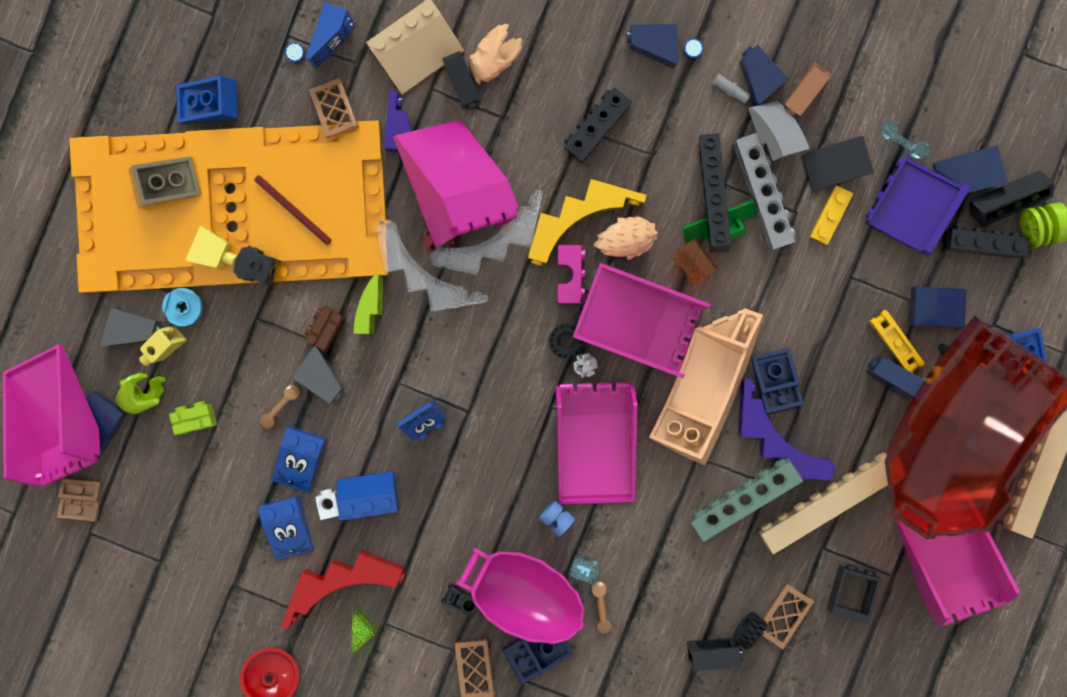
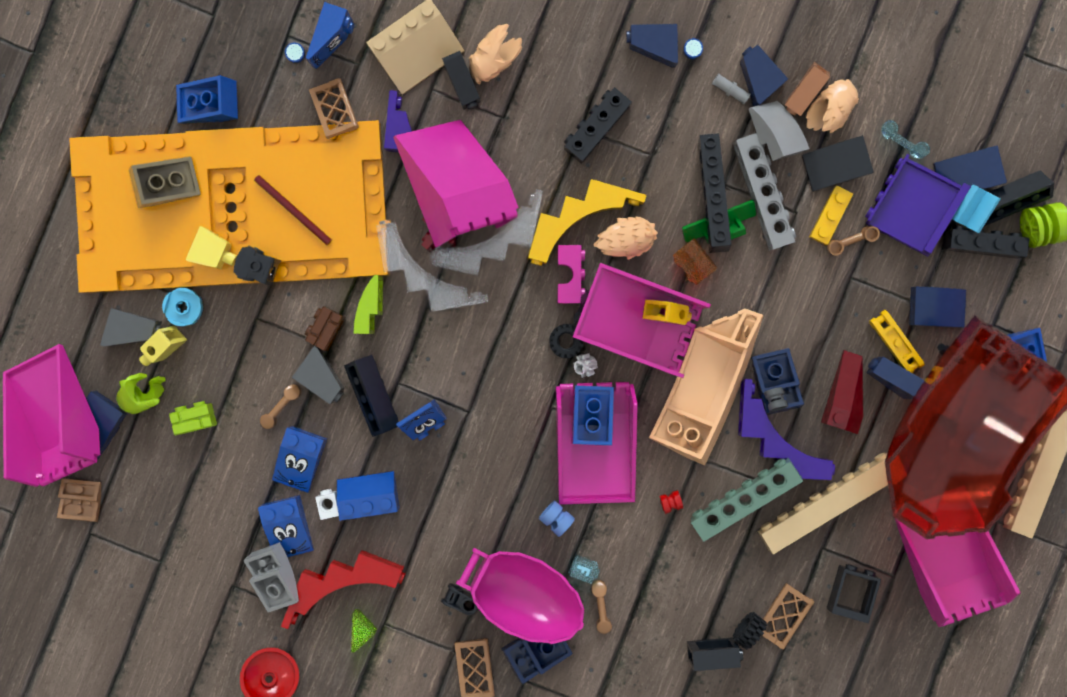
(272, 577): none -> light grey slope
(372, 395): none -> black brick
(593, 415): none -> blue slope
(673, 501): none -> red wheel
(674, 312): none -> yellow torso
(775, 399): none -> dark grey wheel
(832, 106): none -> light nougat head
(845, 399): none -> dark red wedge
(868, 233): none -> medium nougat bar
(976, 208): none -> medium azure panel

